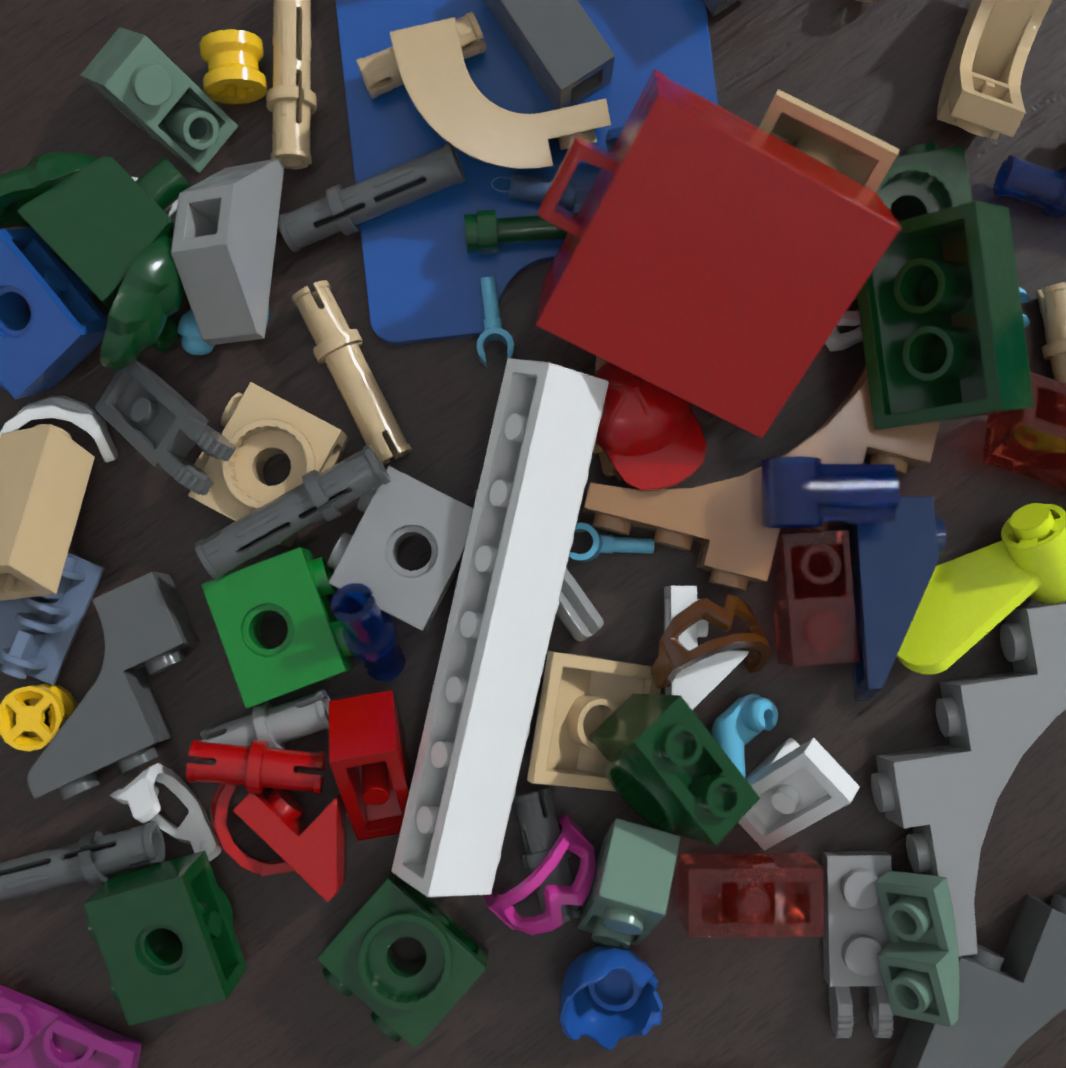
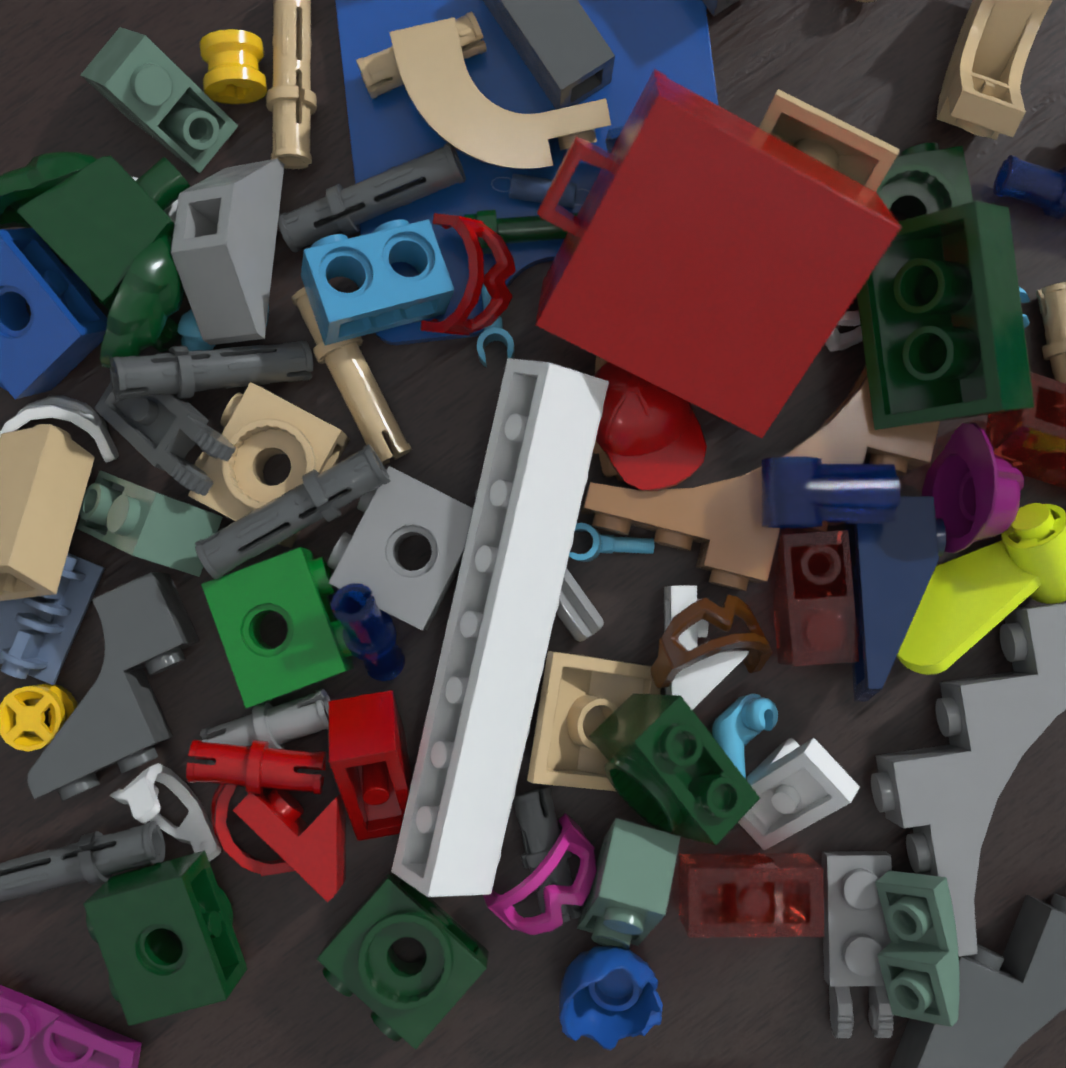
(146, 522): none -> sand green slope
(188, 371): none -> dark grey pin
(383, 295): none -> dark azure brick
(494, 279): none -> red helmet
(972, 489): none -> magenta piece

